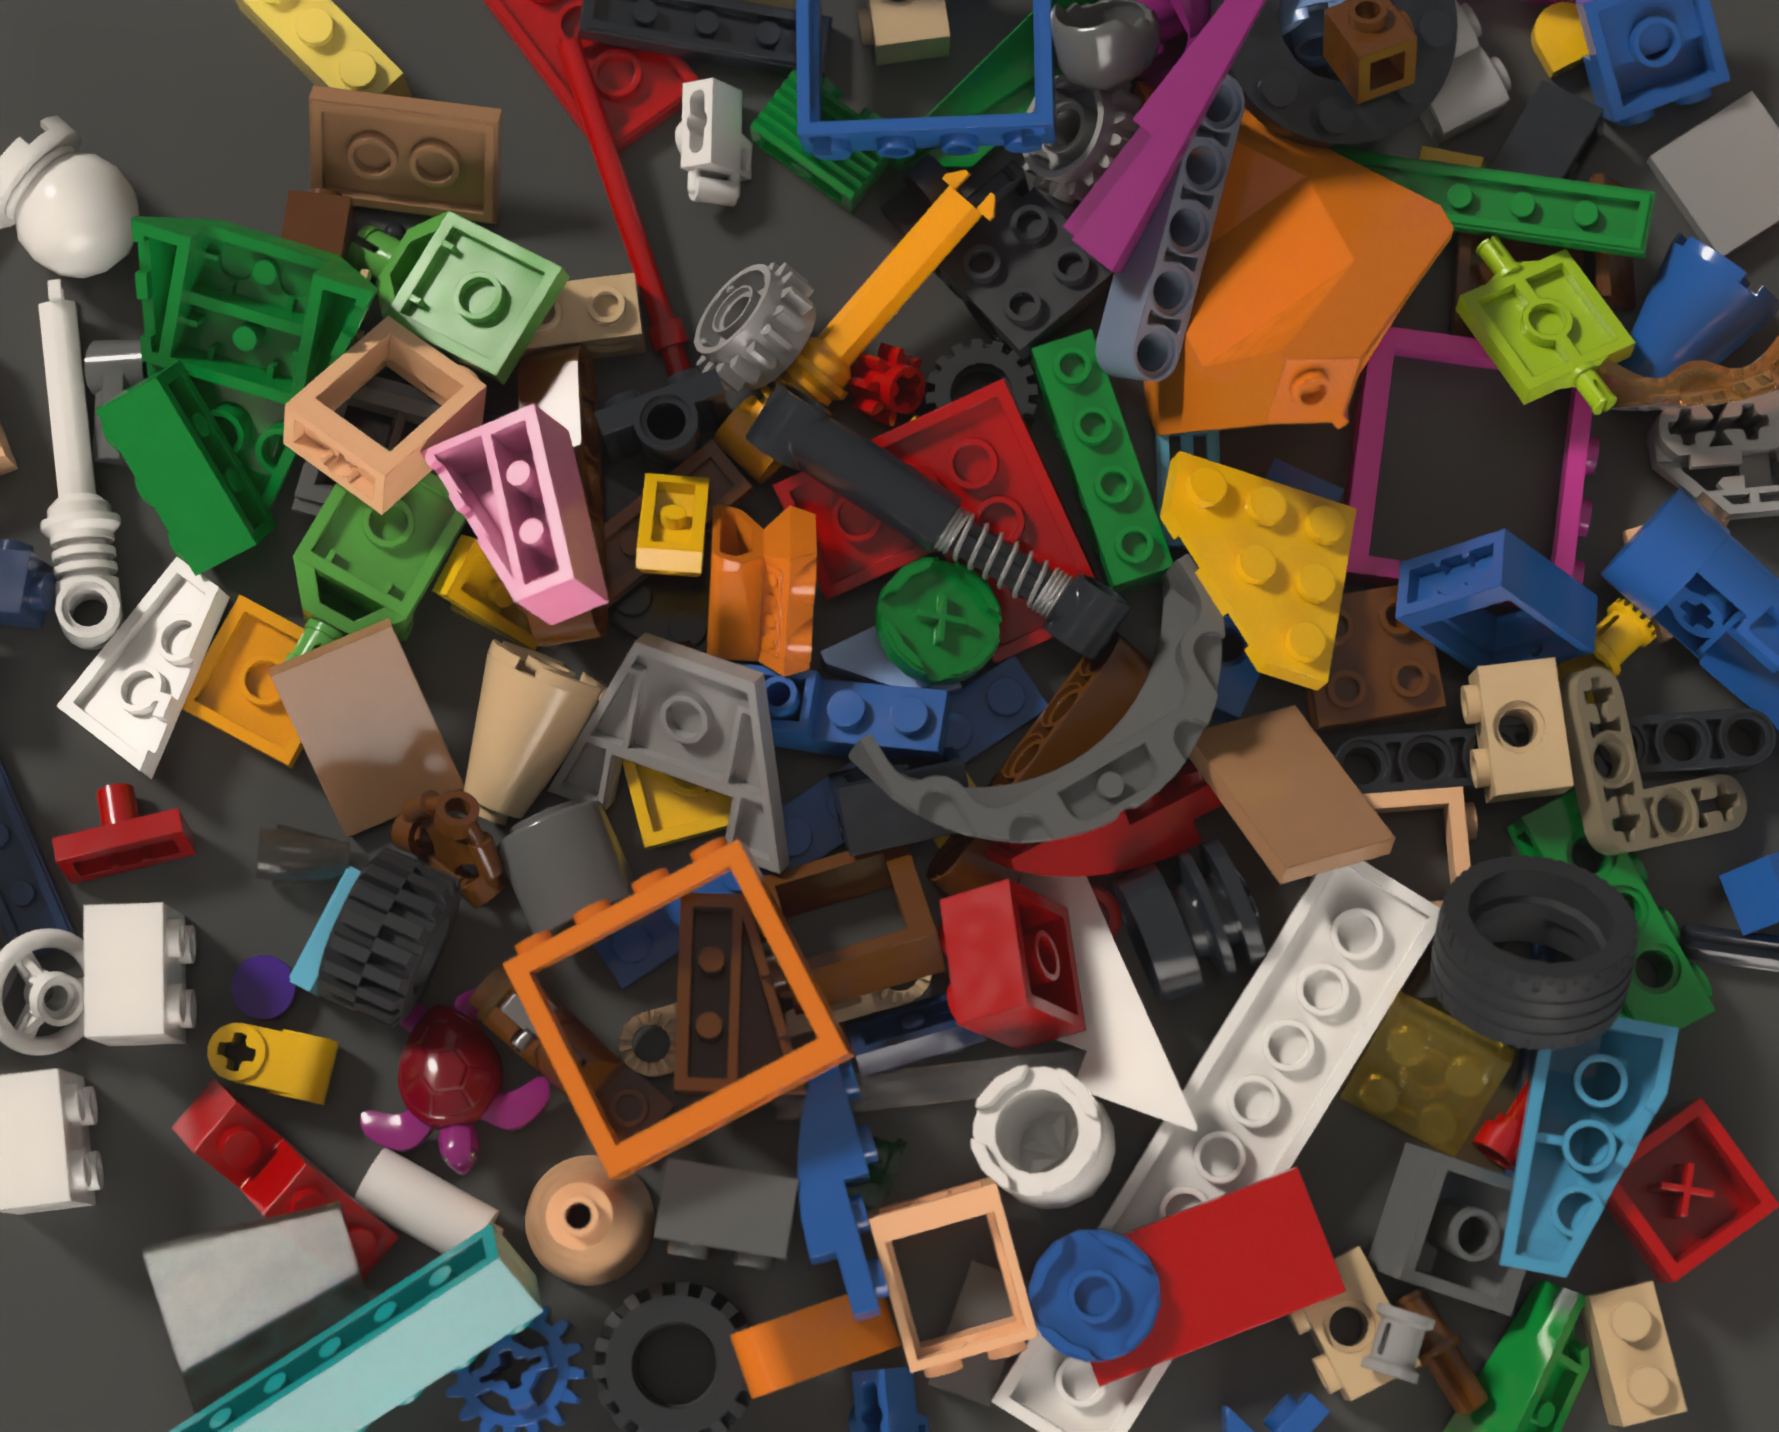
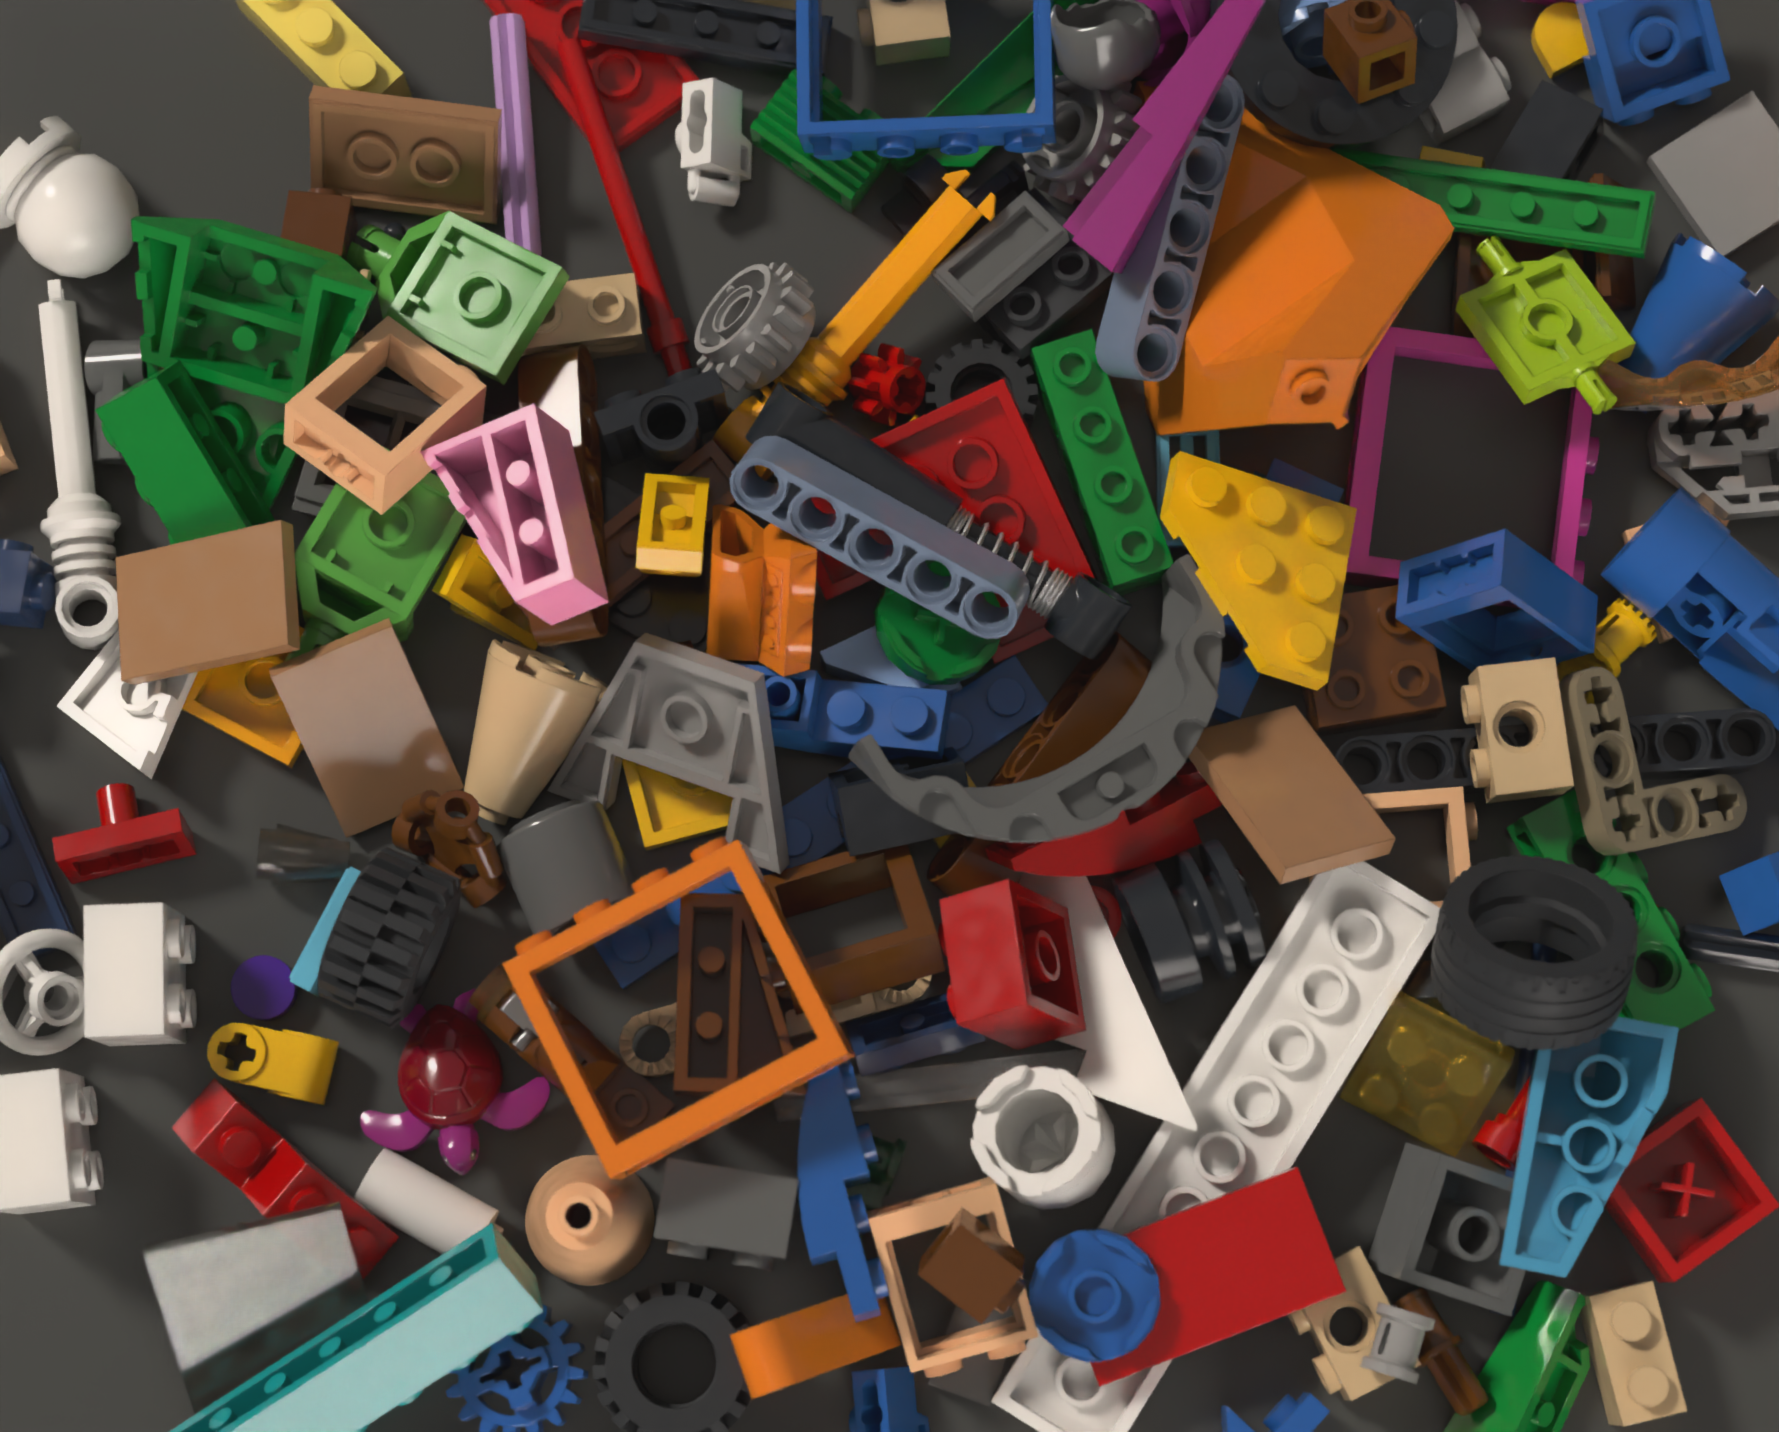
(207, 602): none -> medium nougat tile
(517, 142): none -> lavender axle
(849, 541): none -> sand blue beam
(974, 1267): none -> reddish brown brick
(1000, 256): none -> dark grey tile

